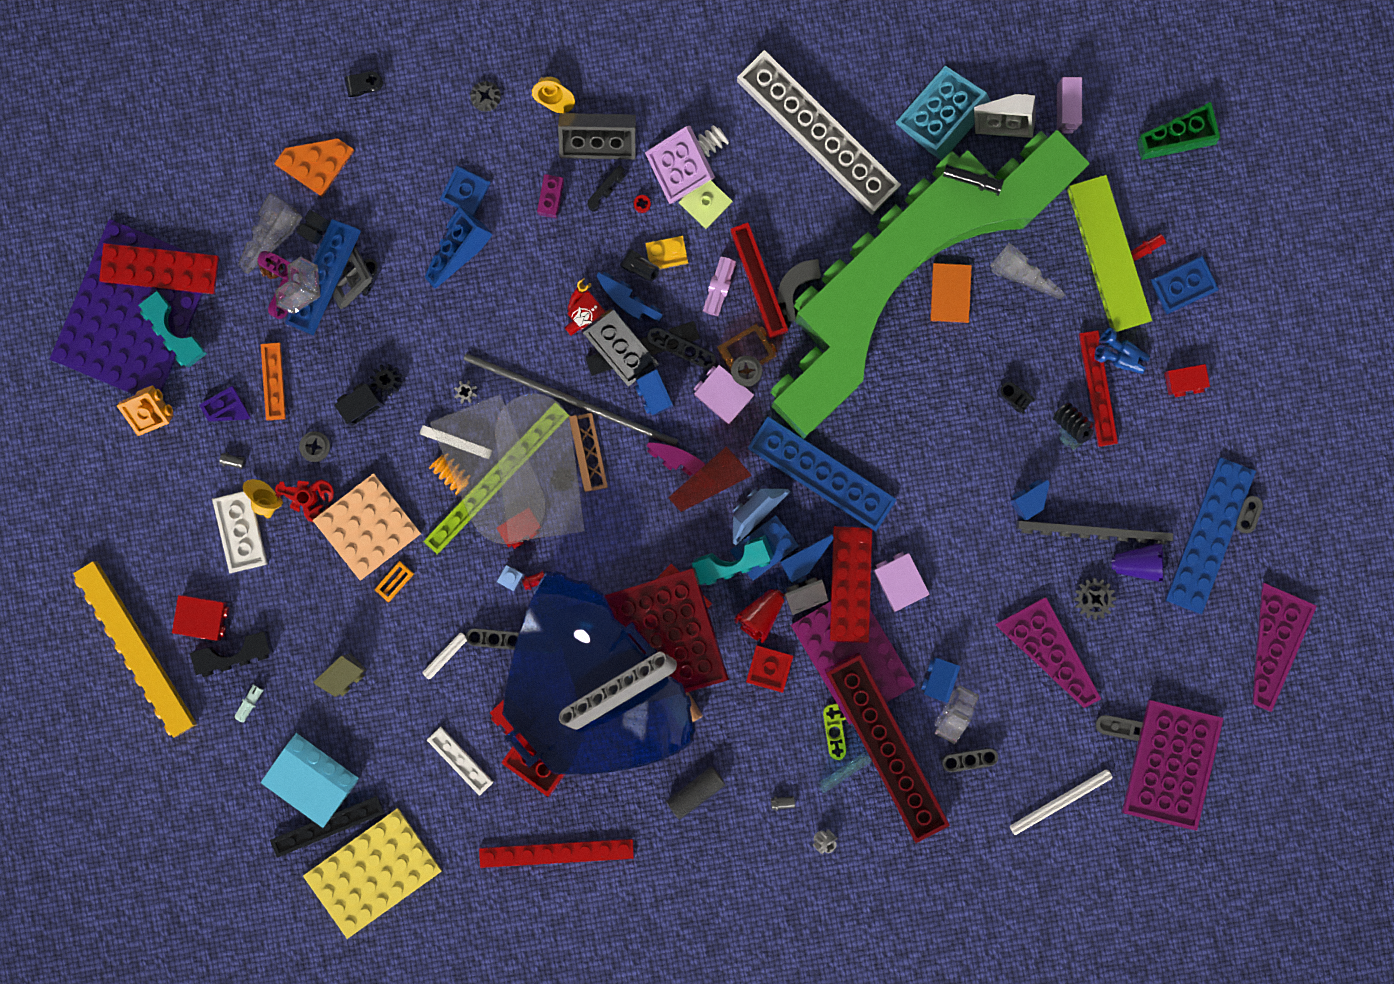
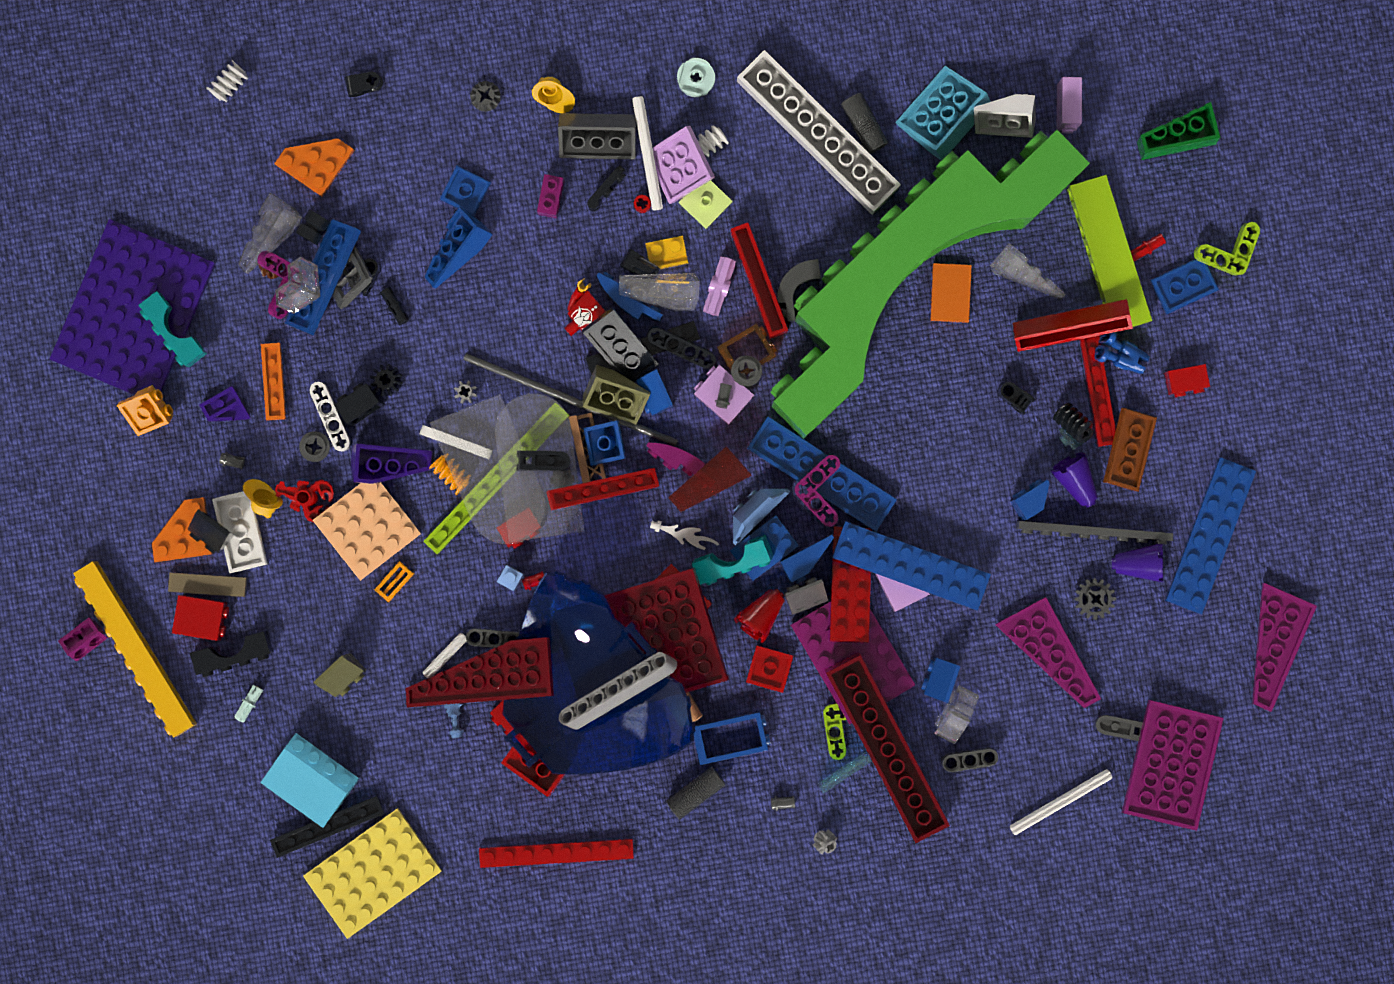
(82, 639): none -> magenta brick
(159, 268): red plate -> none
(174, 538): none -> orange plate
(207, 584): none -> dark tan tile
(209, 531): none -> black slope
(228, 82): none -> white piece
(332, 415): none -> white beam
(386, 462): none -> dark purple wedge
(394, 306): none -> black pin
(453, 711): none -> medium blue piece
(460, 761): white tile -> none
(503, 673): none -> dark red wing
(543, 461): none -> black plate
(602, 489): none -> red plate
(604, 443): none -> blue slope
(614, 395): none -> olive slope
(647, 153): none -> white axle
(668, 291): none -> clear wedge
(687, 533): none -> white piece
(700, 745): none -> blue window
(702, 86): none -> light aqua plate
(723, 396): none -> dark grey pin
(812, 493): none -> magenta beam
(862, 118): none -> dark grey piece
(911, 565): none -> blue plate
(983, 181): black pin -> none
(1072, 325): none -> red brick
(1076, 478): none -> dark purple cone
(1130, 449): none -> dark orange tile
(1236, 256): none -> lime beam
(1249, 515): dark grey plate -> none

